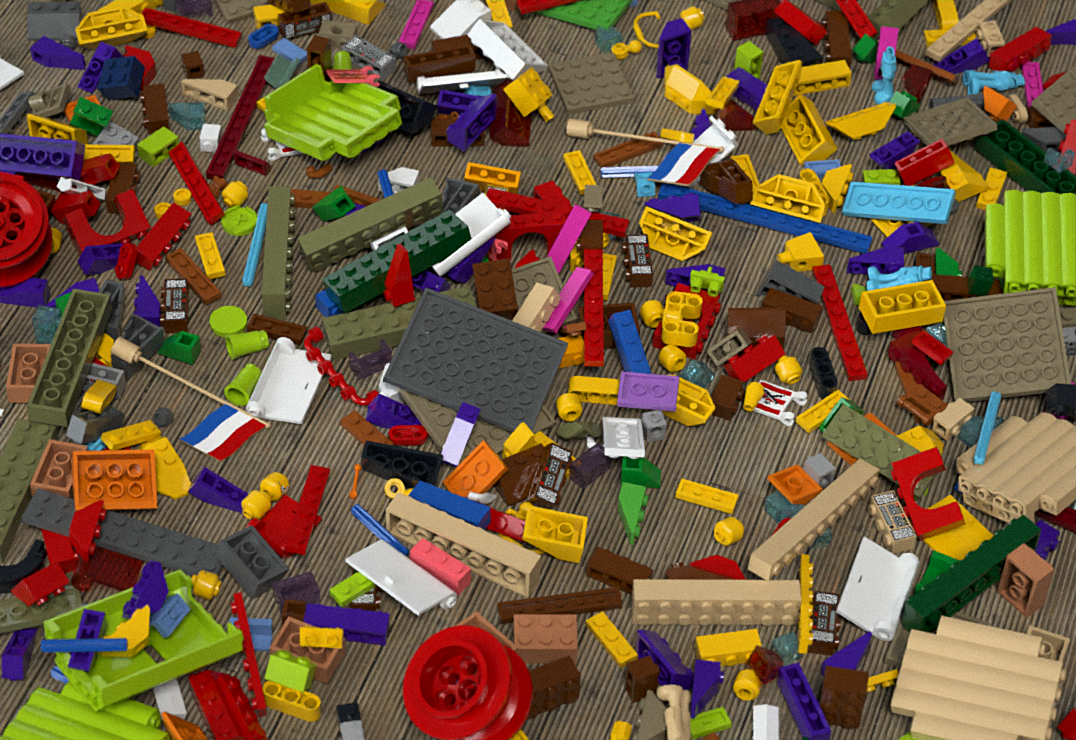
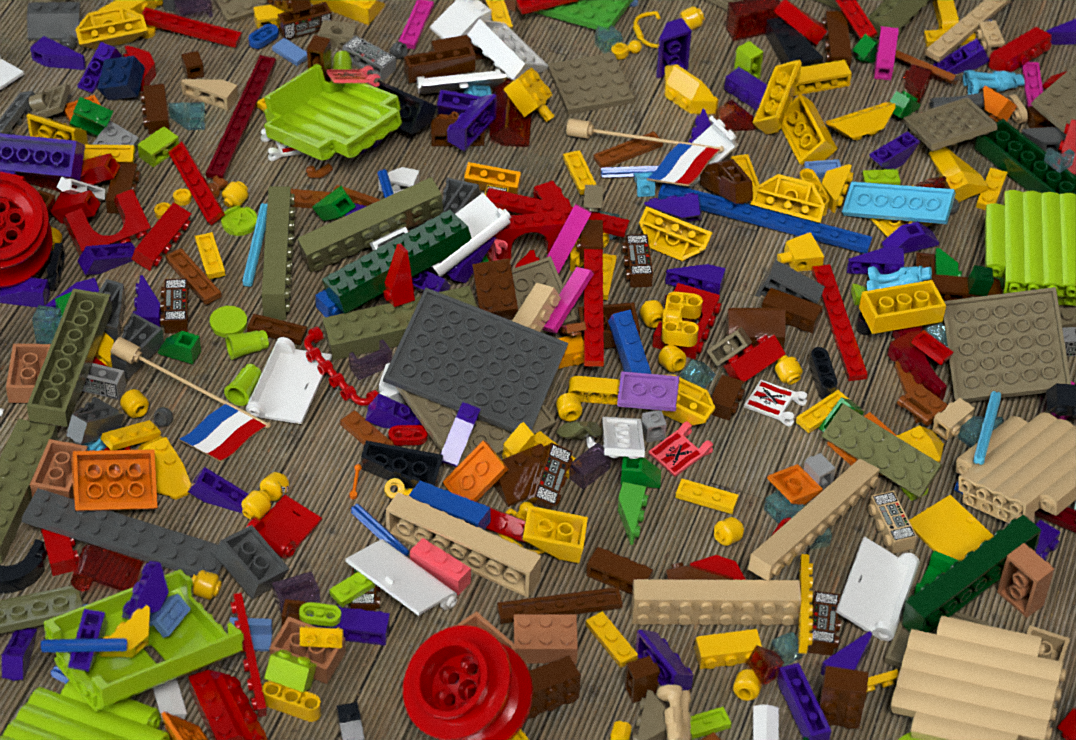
(41, 585): red slope -> none
(56, 266): none -> black hinge
(86, 528): red slope -> none
(99, 396): yellow beam -> none
(126, 261): red plate -> none
(134, 403): none -> yellow head
(210, 137): white brick -> none
(252, 163): dark red slope -> none
(280, 71): sand green panel -> none
(307, 510): red plate -> none
(320, 613): none -> lime plate
(482, 498): white bar -> none
(677, 135): yellow beam -> none
(677, 452): none -> coral flag
(705, 684): dark purple slope -> none
(706, 280): lime hips -> none
(722, 92): yellow plate -> none
(753, 395): yellow cone -> none
(884, 86): medium azure piece -> none
(908, 474): red arch -> none
(924, 162): red brick -> none

